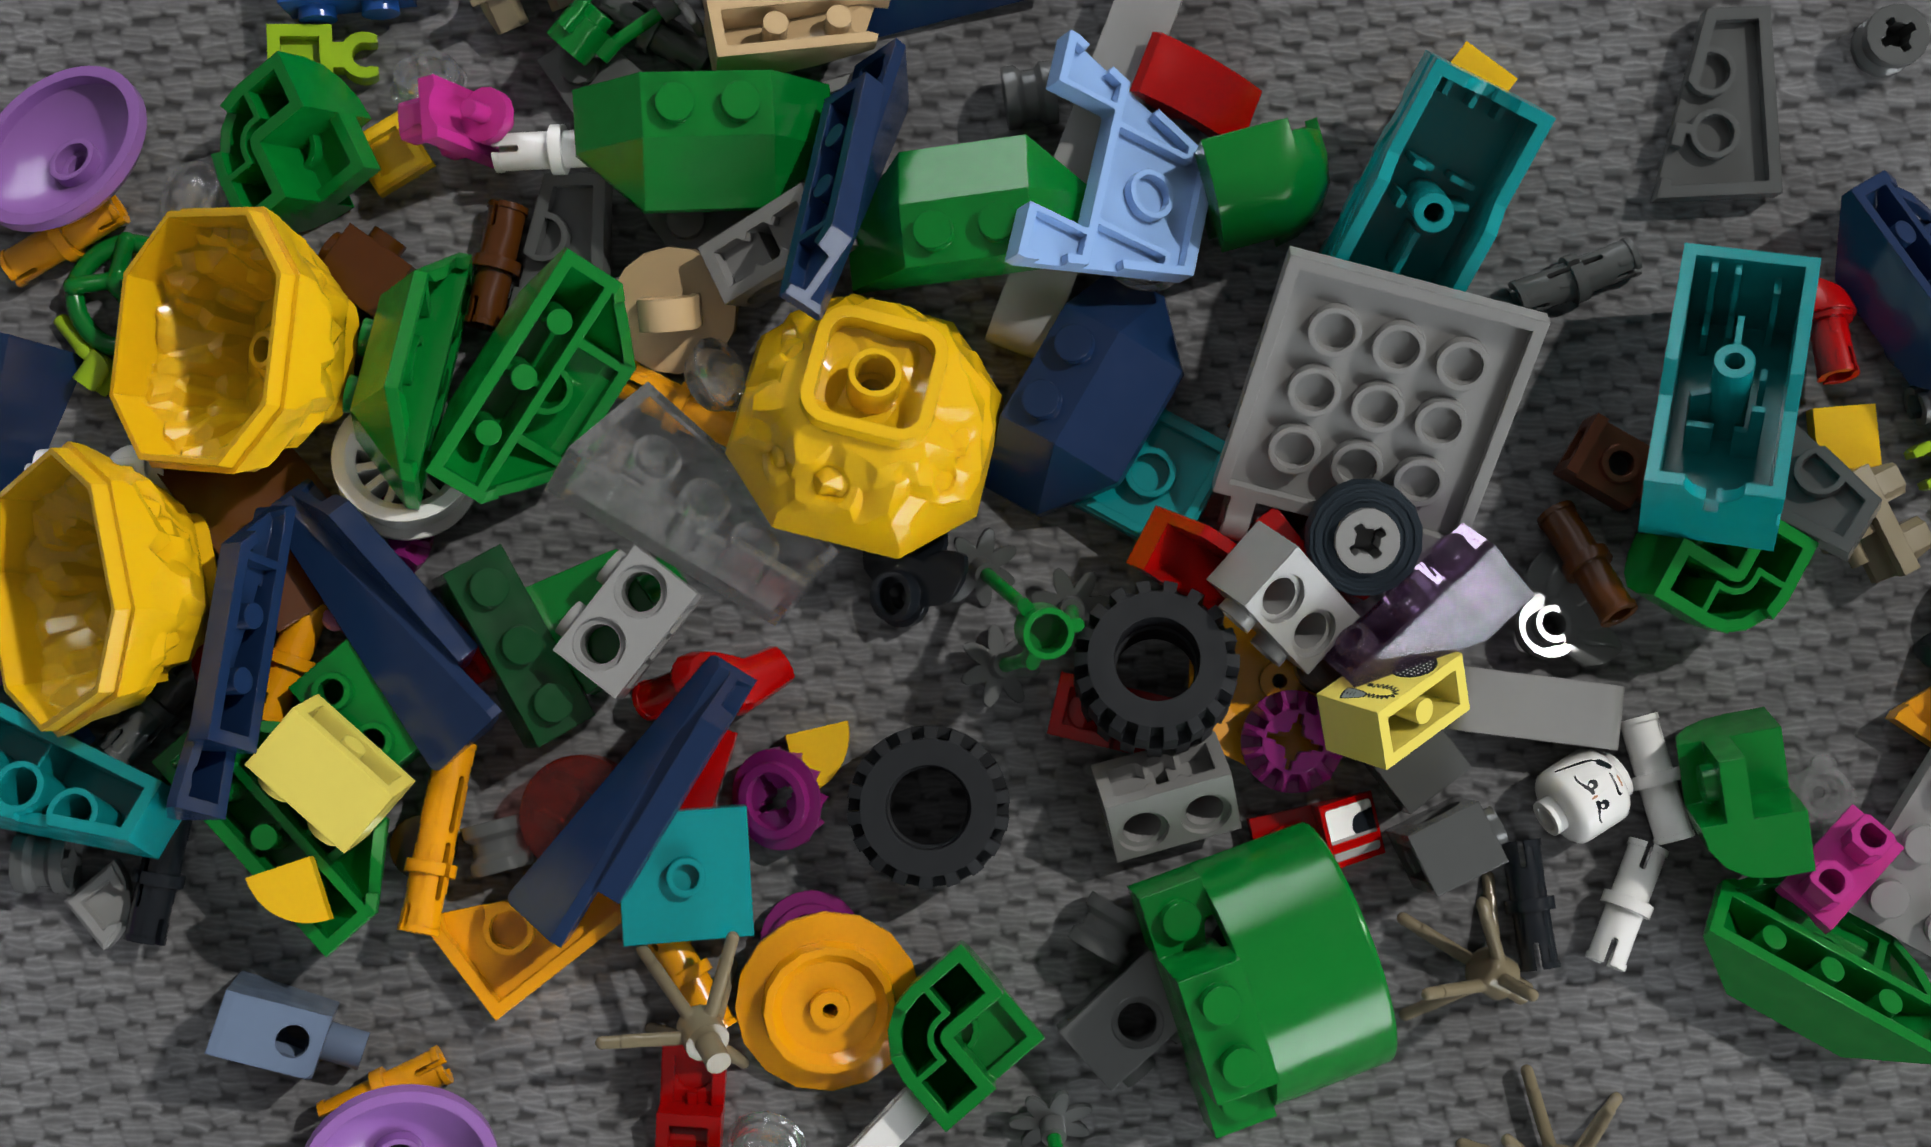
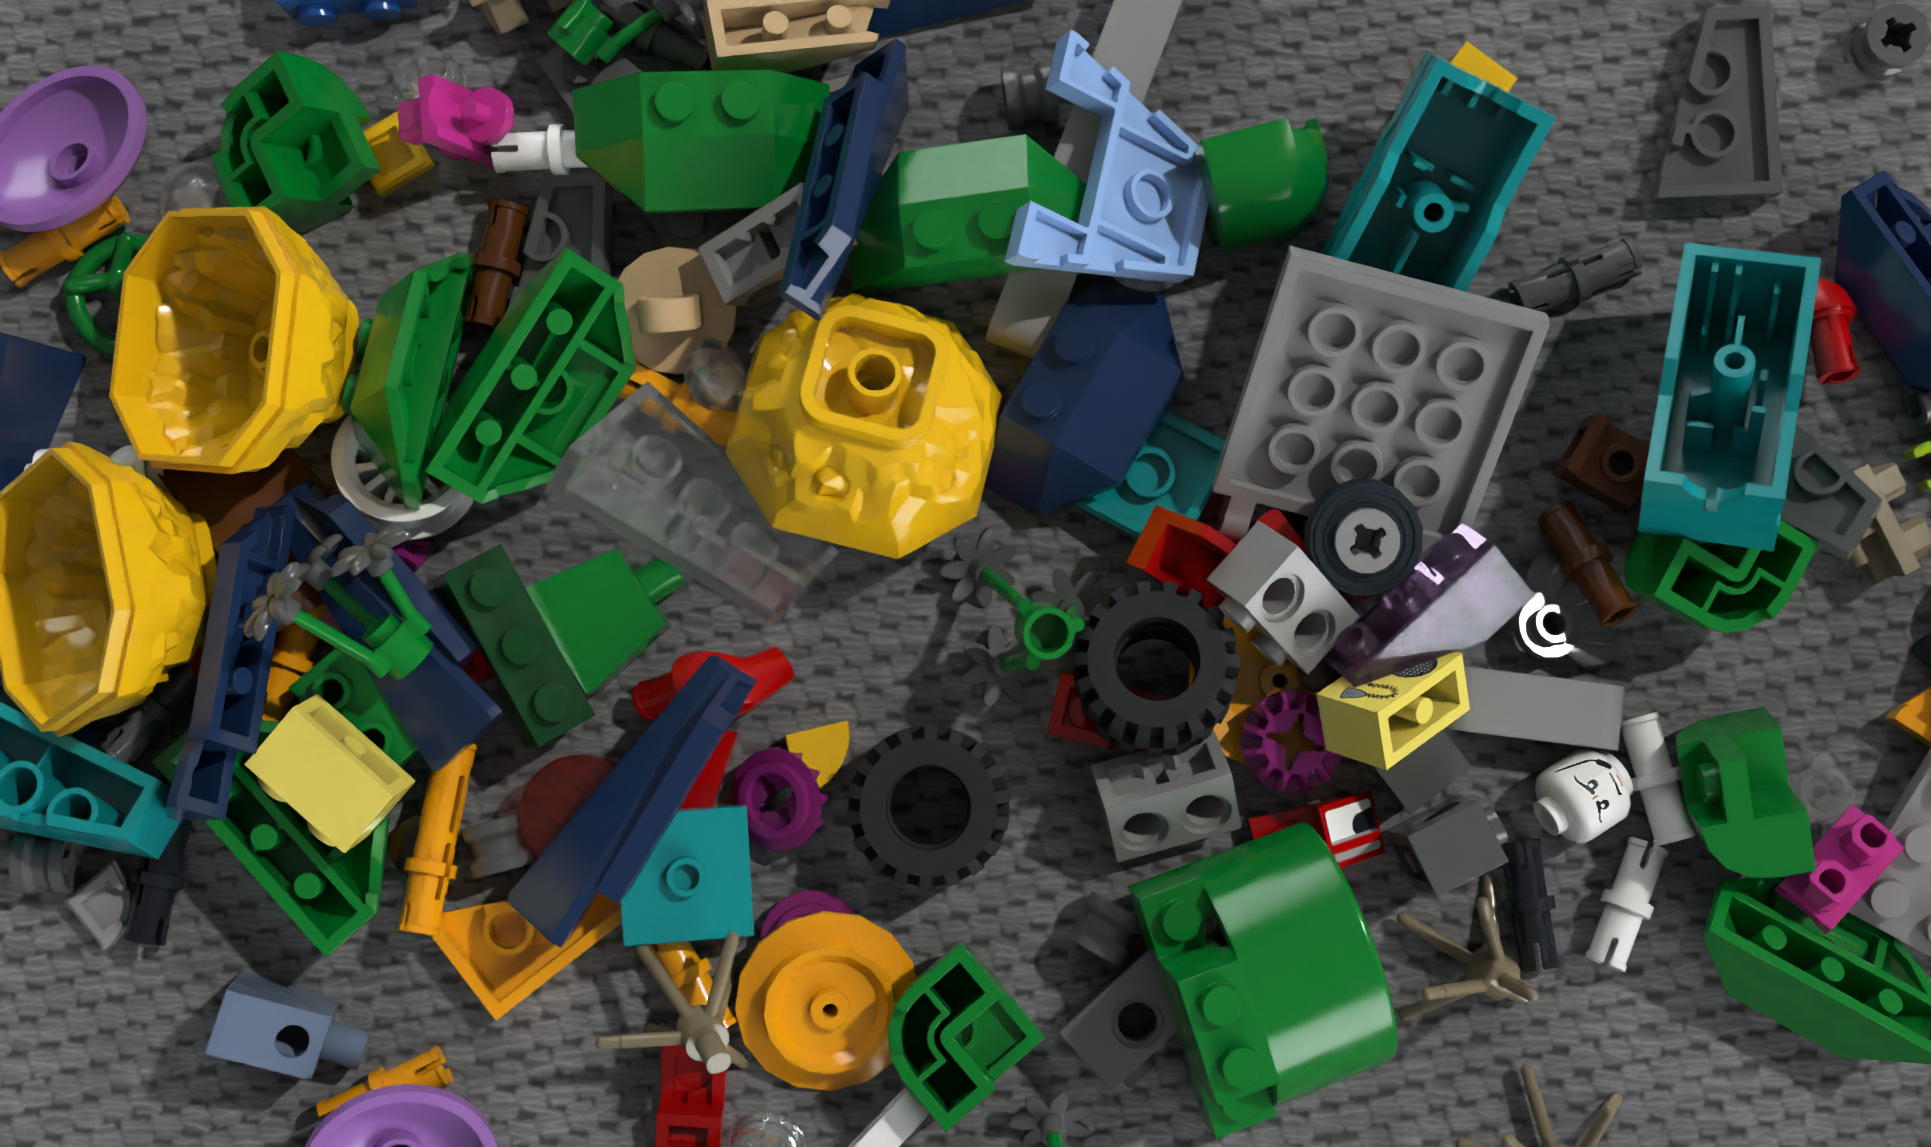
(96, 368): lime hand -> none
(293, 892): yellow tile -> none
(317, 44): lime plate -> none
(365, 264): reddish brown brick -> none
(393, 642): none -> plant
(640, 633): light grey brick -> none
(927, 574): black plate -> none
(1194, 87): red slope -> none
(1847, 432): yellow tile -> none

